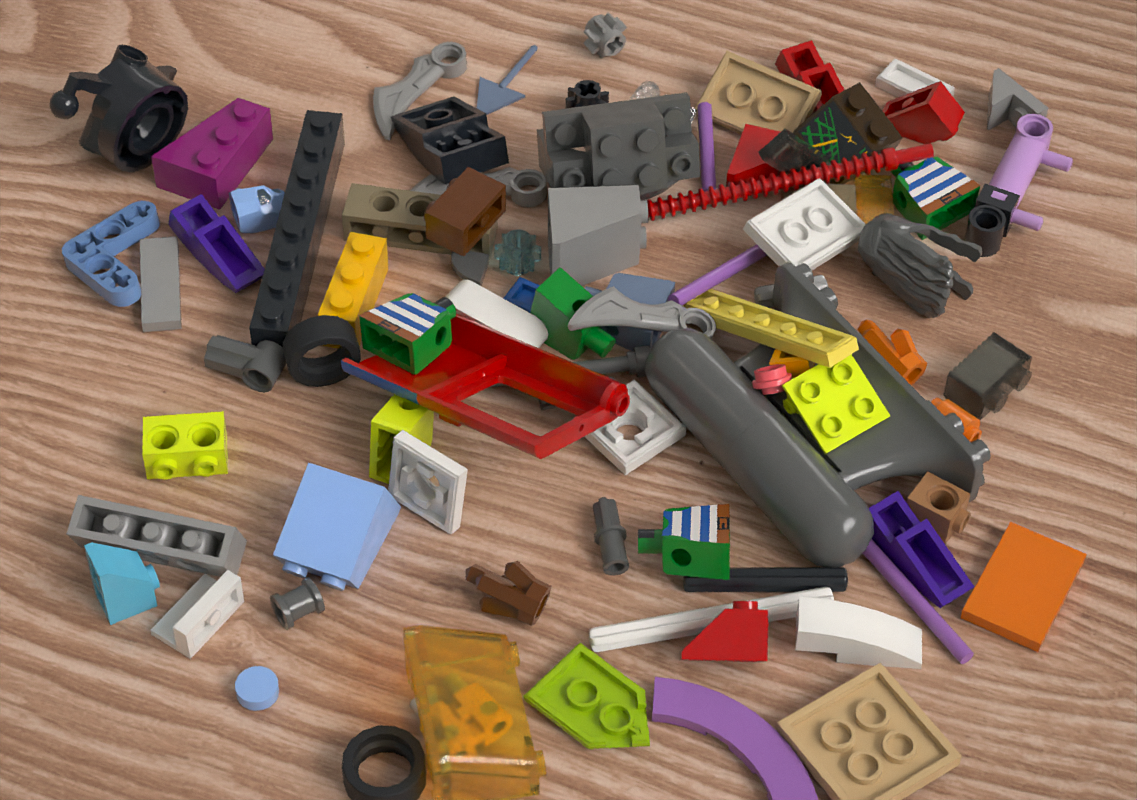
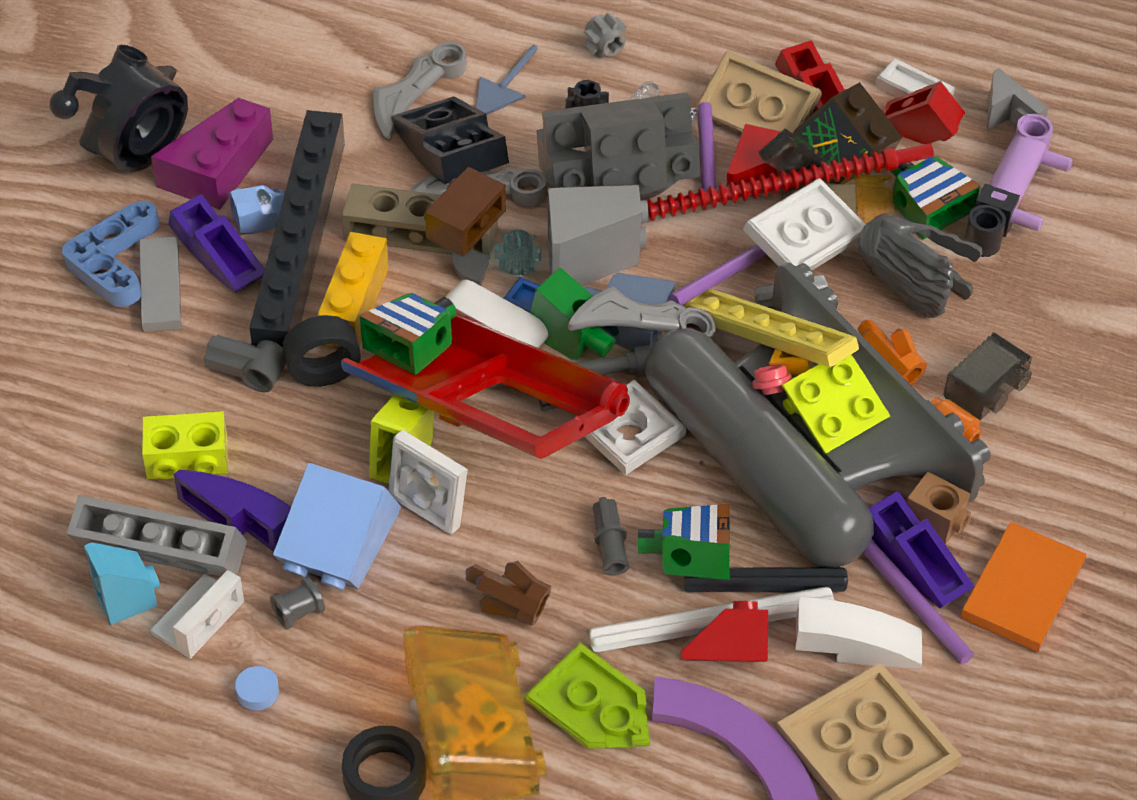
(233, 504): none -> dark purple slope

